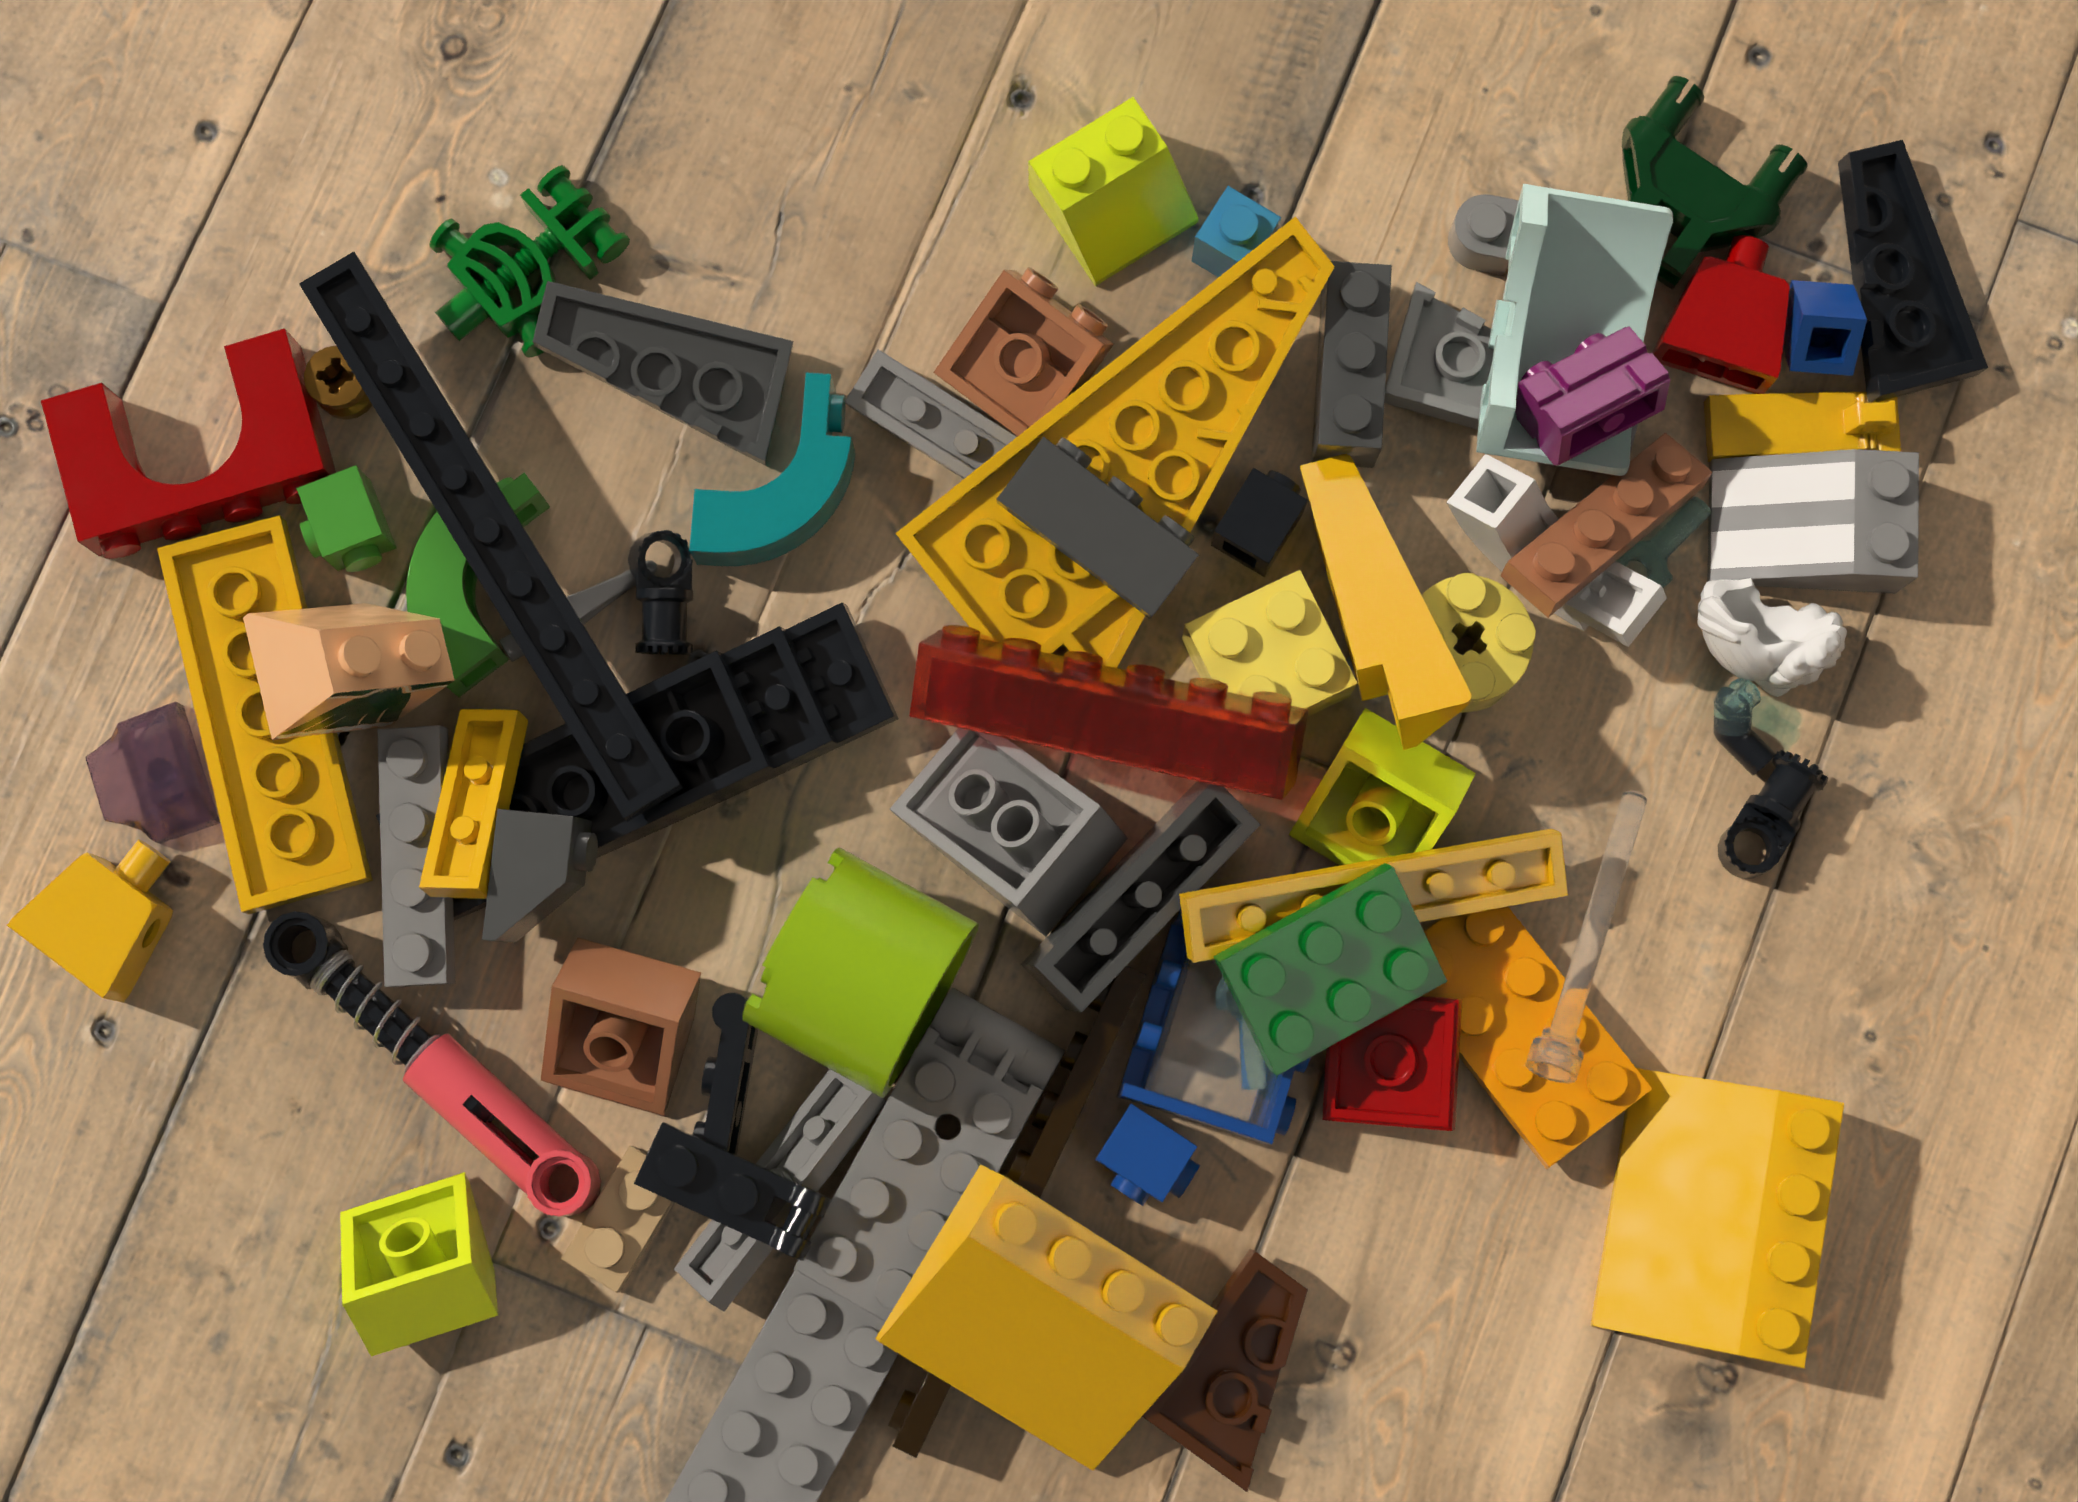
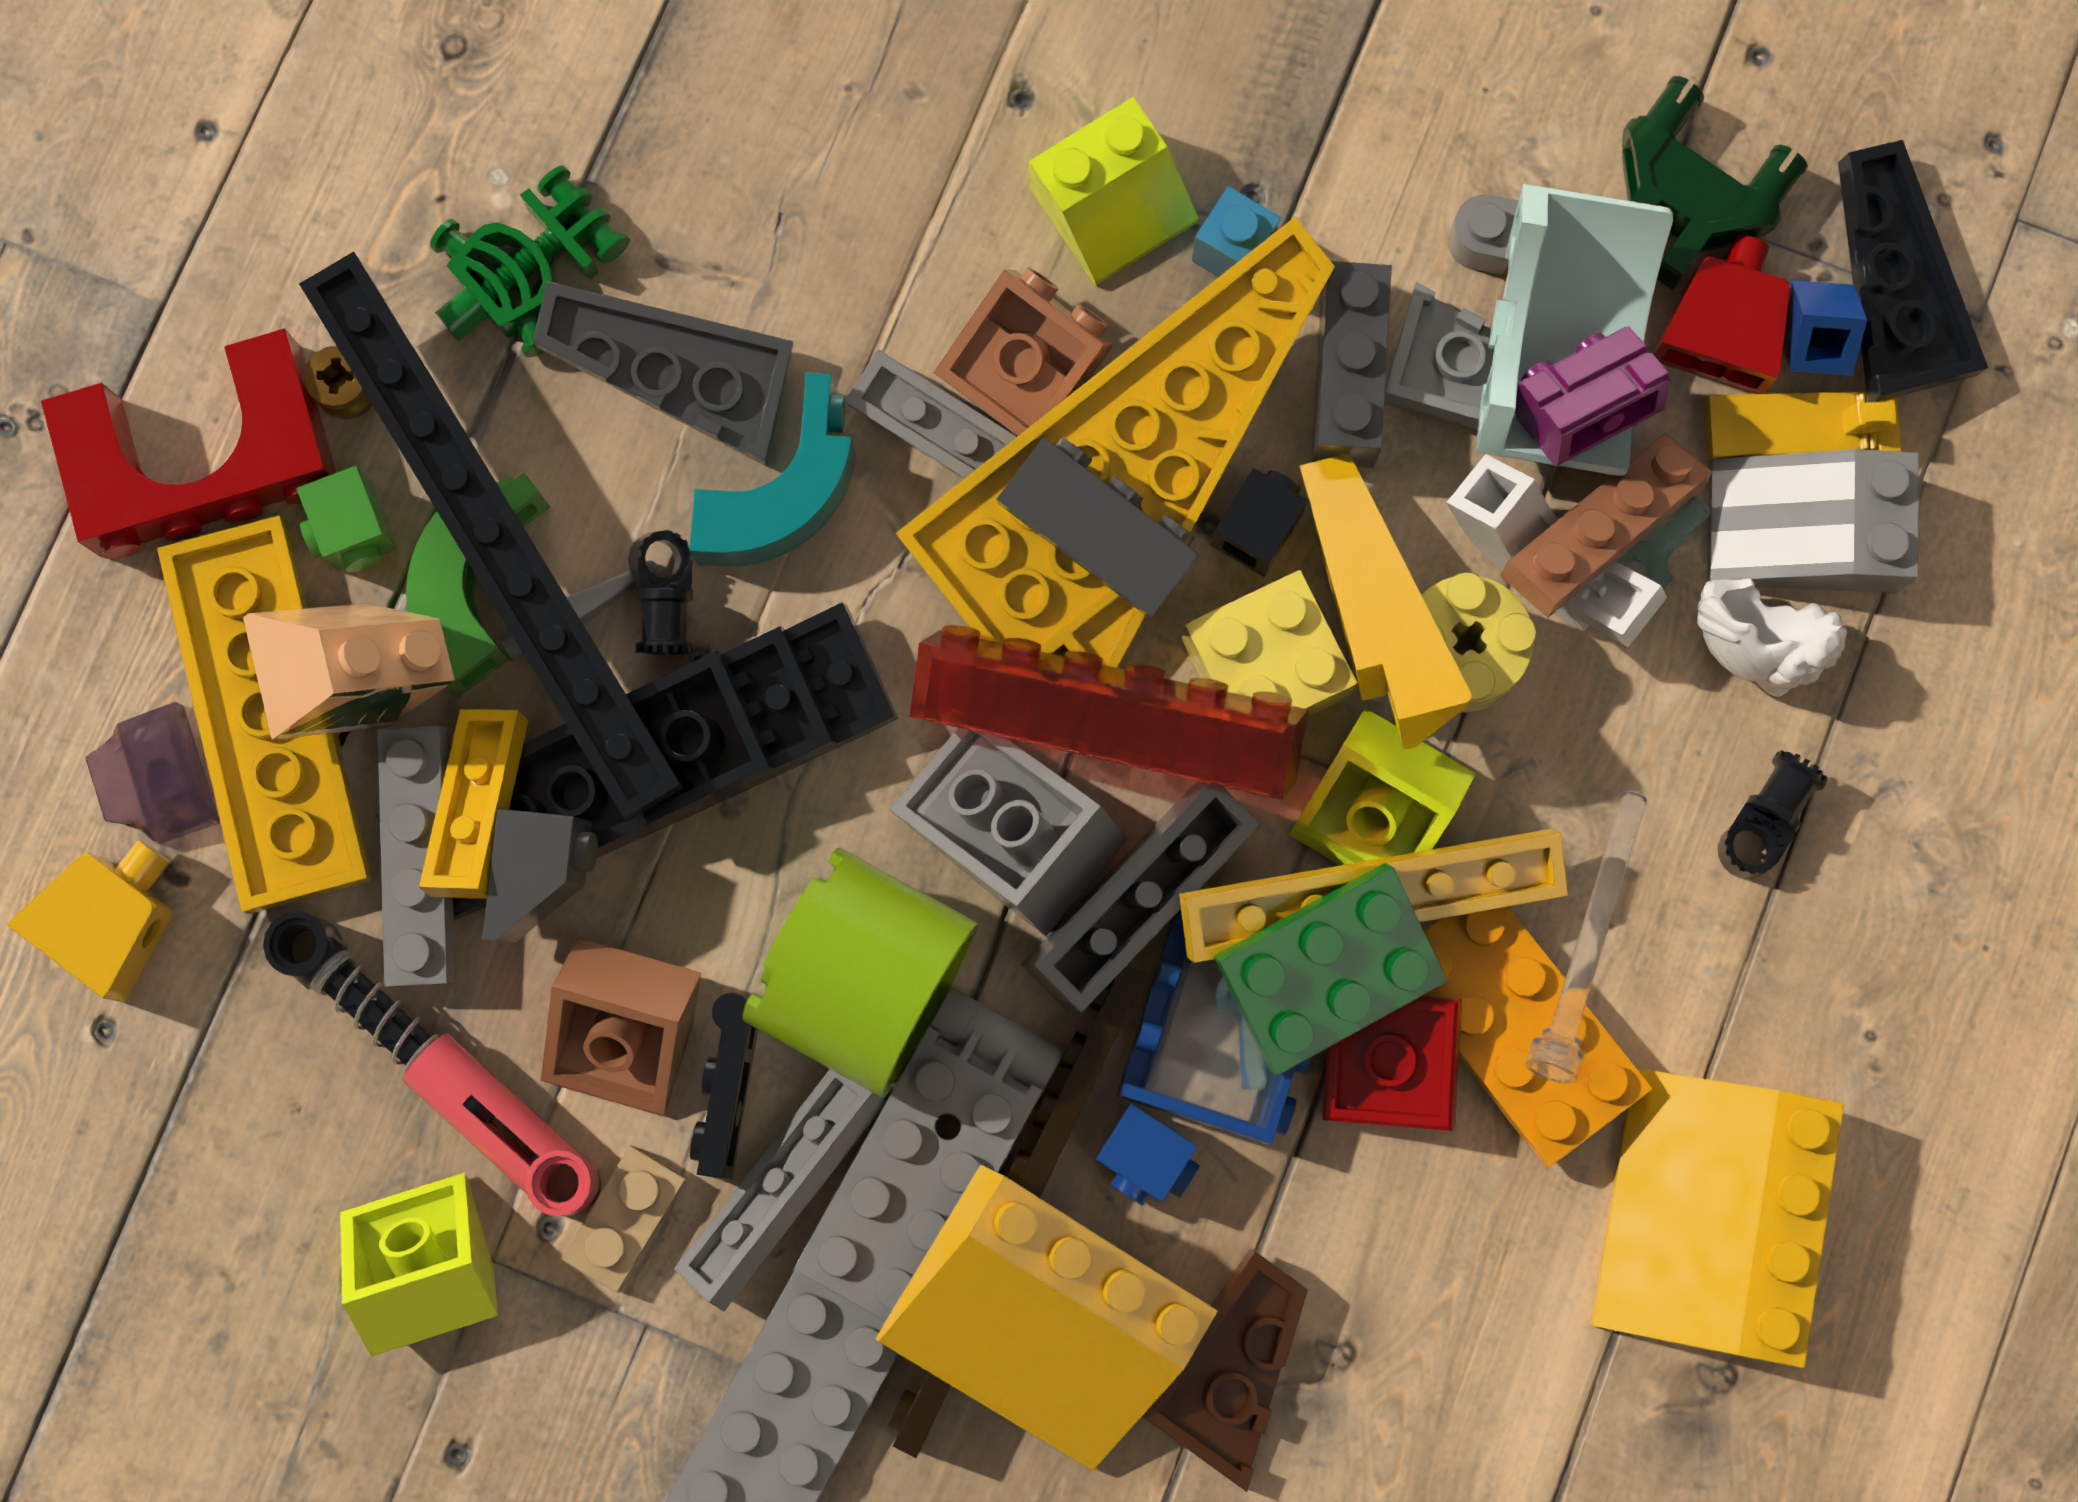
(730, 1189): black plate -> none
(1733, 725): arm -> none

